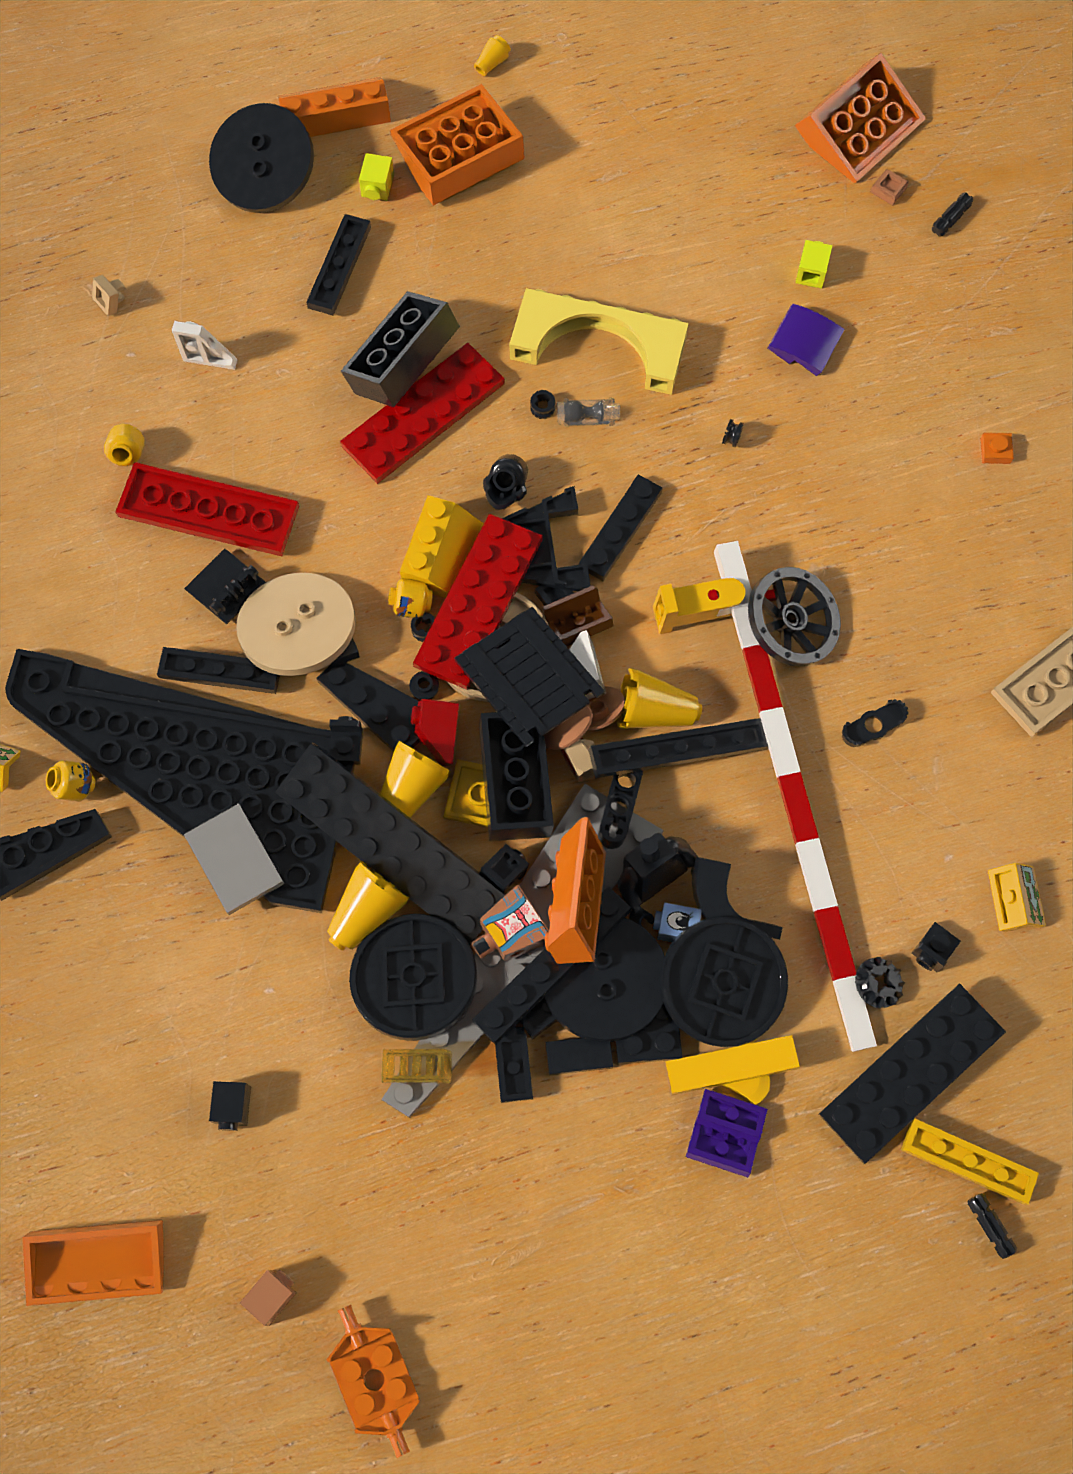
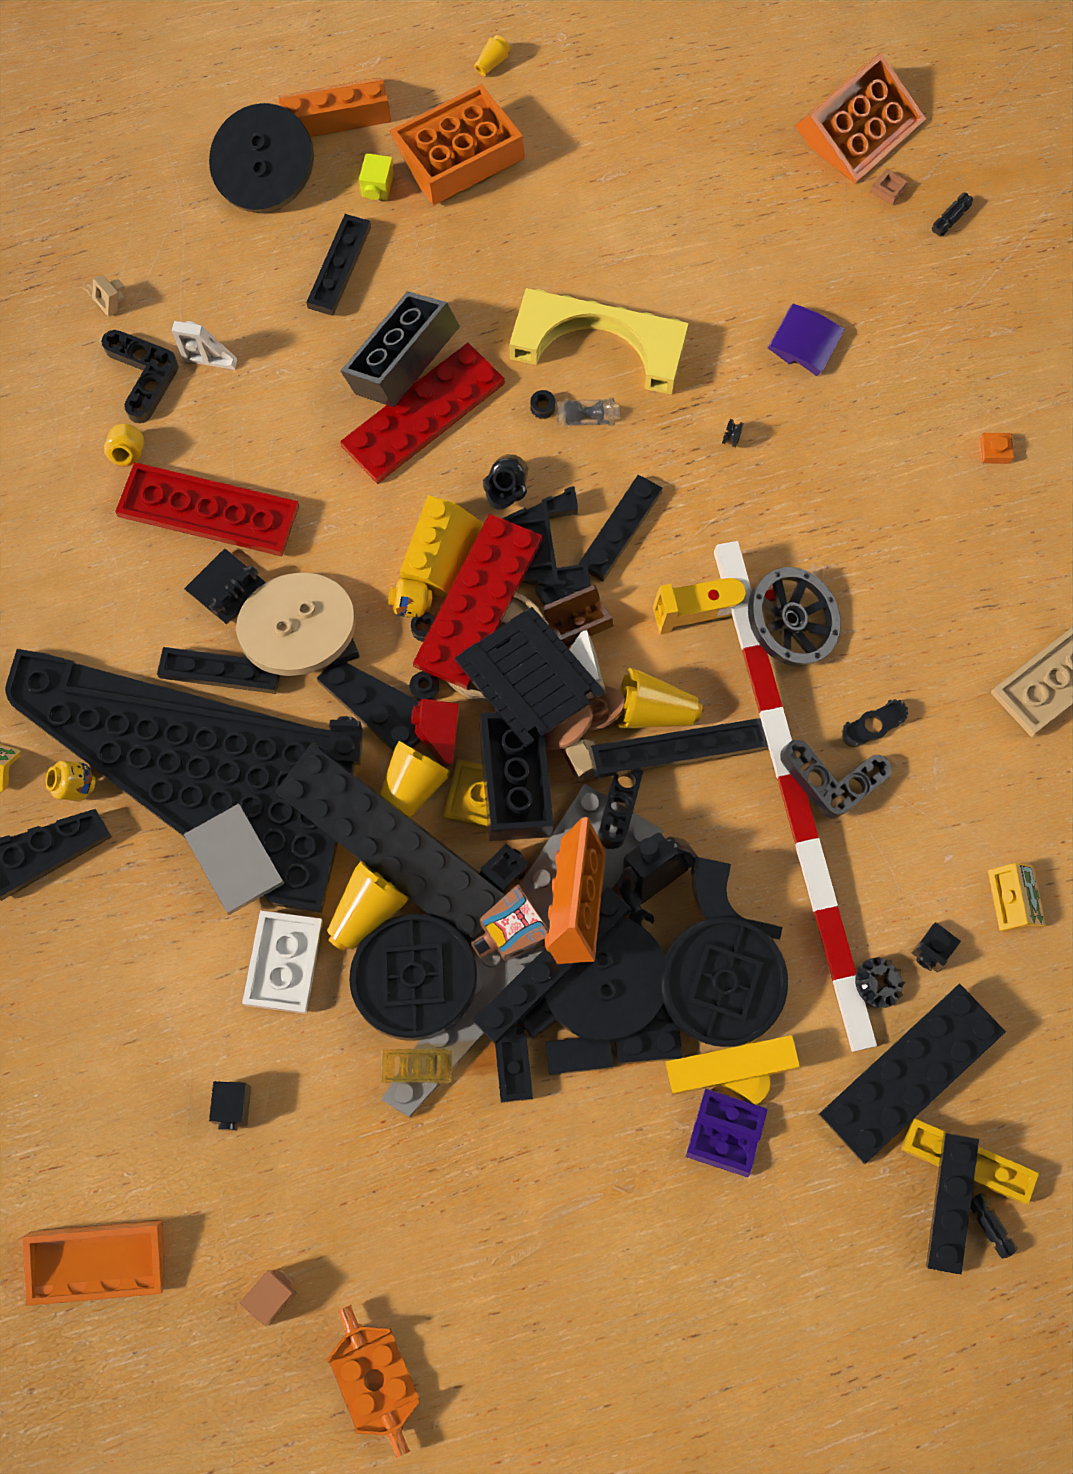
(150, 367): none -> black beam
(283, 962): none -> white plate
(674, 920): light blue brick -> none
(813, 263): neon yellow brick -> none
(830, 788): none -> black beam
(952, 1203): none -> black plate

